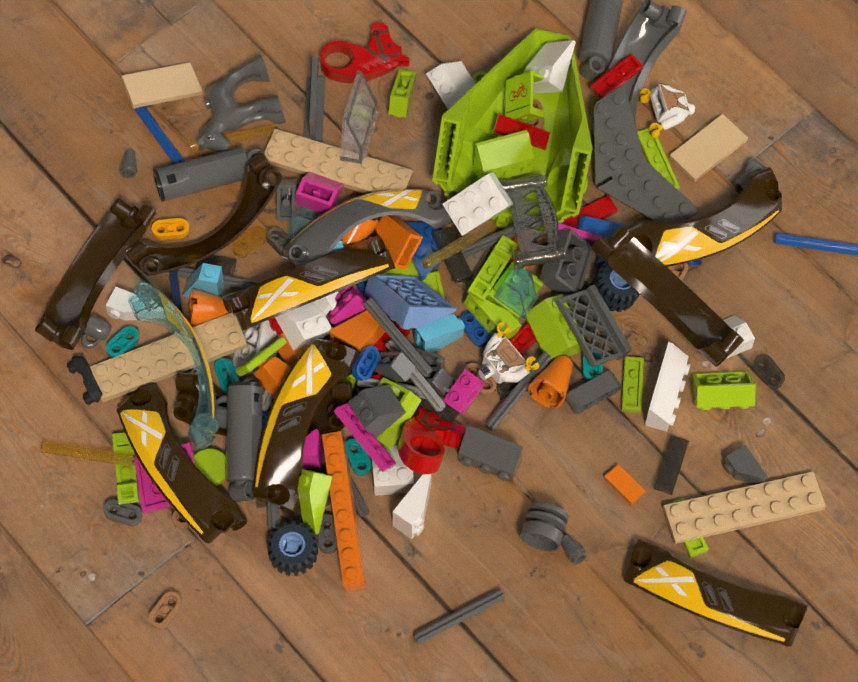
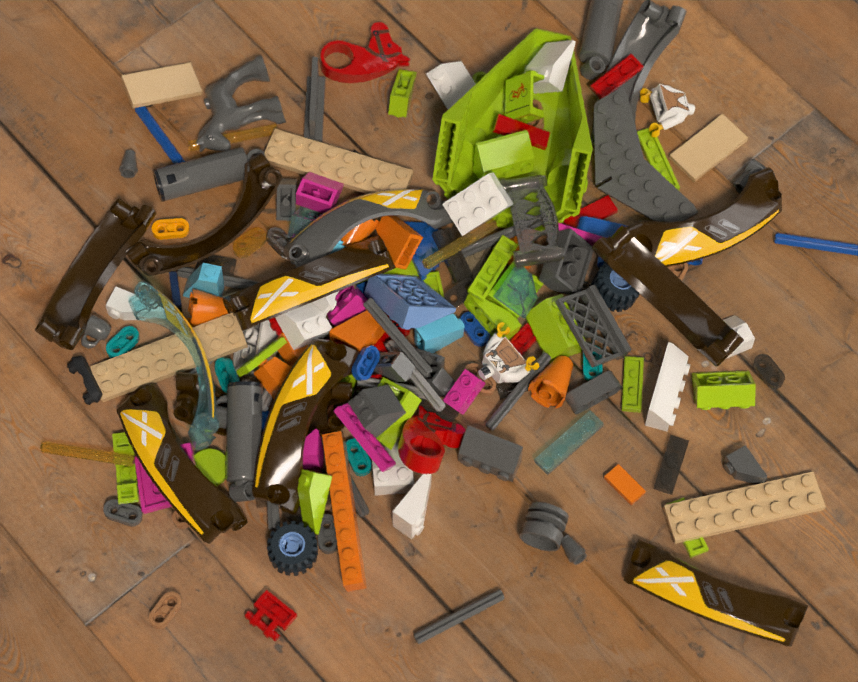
(274, 610): none -> red plate
(358, 121): clear slope -> none
(460, 291): none -> clear smoke plate
(569, 442): none -> clear light blue plate

